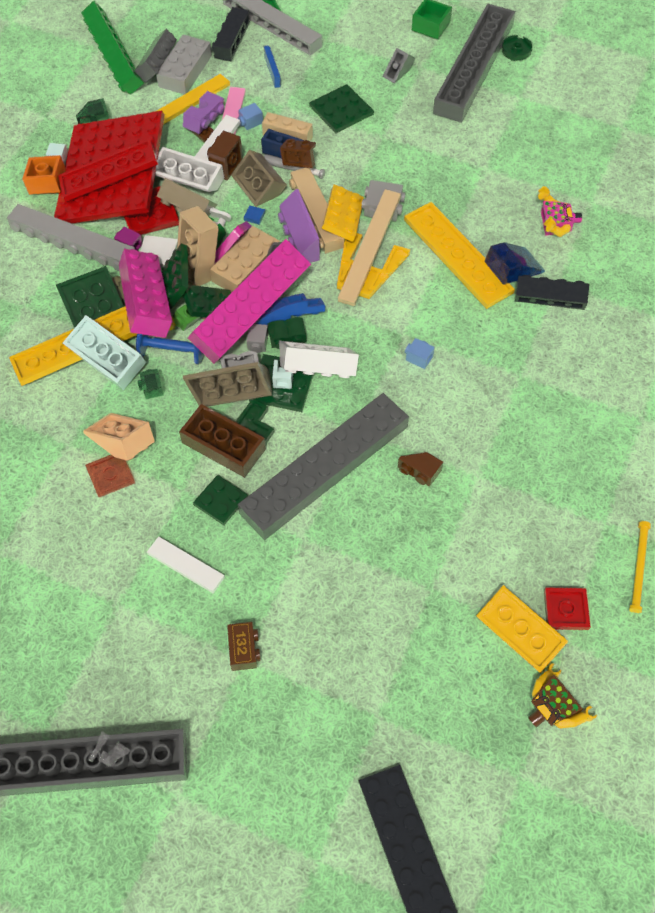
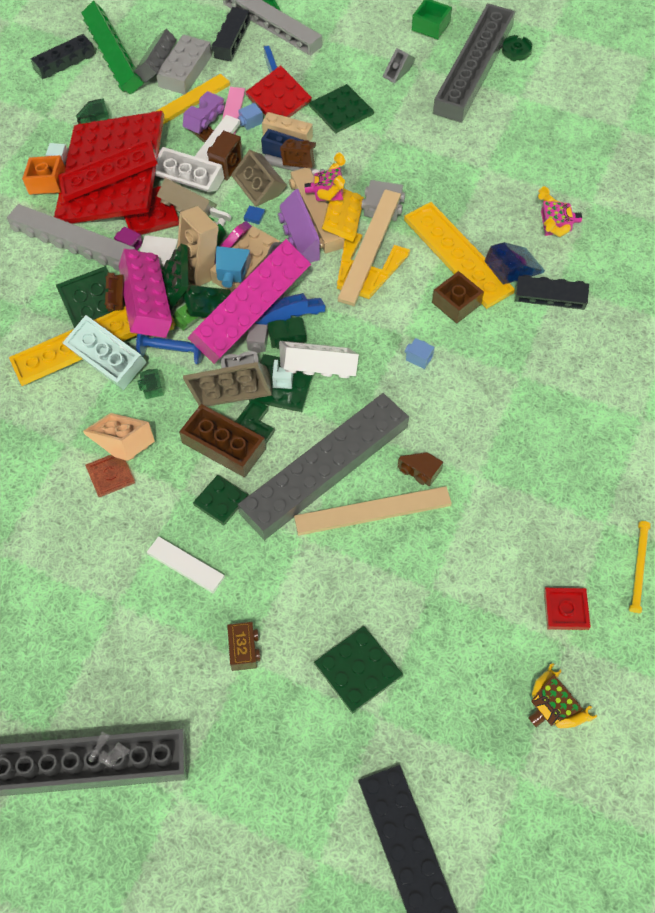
(62, 56): none -> black brick
(114, 296): none -> reddish brown hinge
(231, 264): none -> dark azure torso
(278, 94): none -> red plate
(328, 184): none -> torso
(358, 669): none -> dark green plate
(372, 510): none -> tan tile
(457, 297): none -> reddish brown brick
(522, 629): yellow tile -> none

